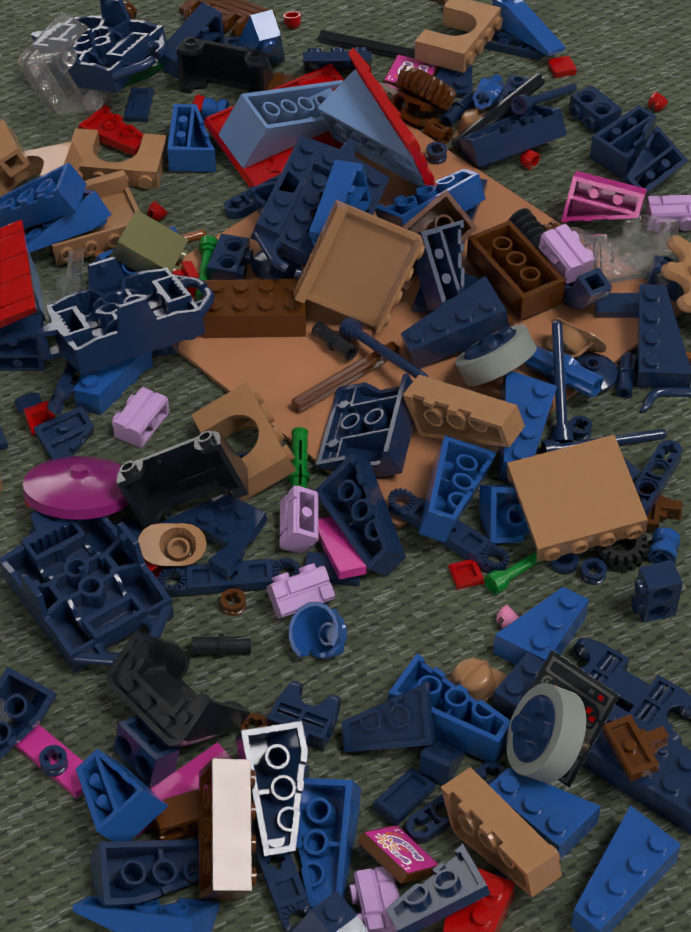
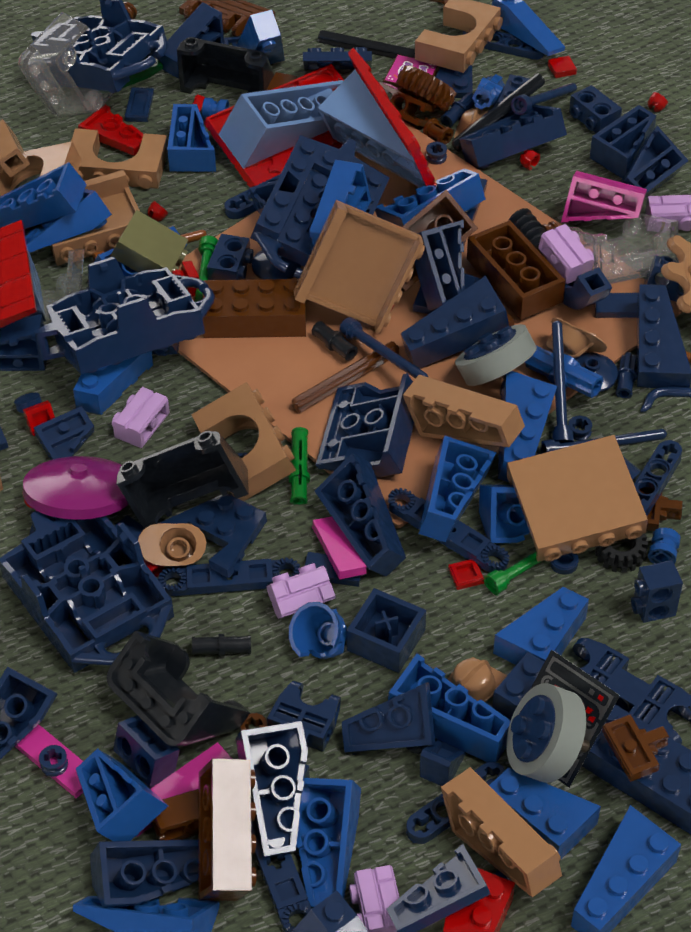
(63, 390): dark blue plate -> none
(229, 594): reddish brown bush -> none
(292, 19): red hinge -> none
(299, 519): lavender brick -> none
(386, 630): none -> dark blue brick
(398, 853): tile -> none
(403, 796): dark blue tile -> none
(506, 615): bright pink hinge -> none
(587, 566): dark blue bush -> none

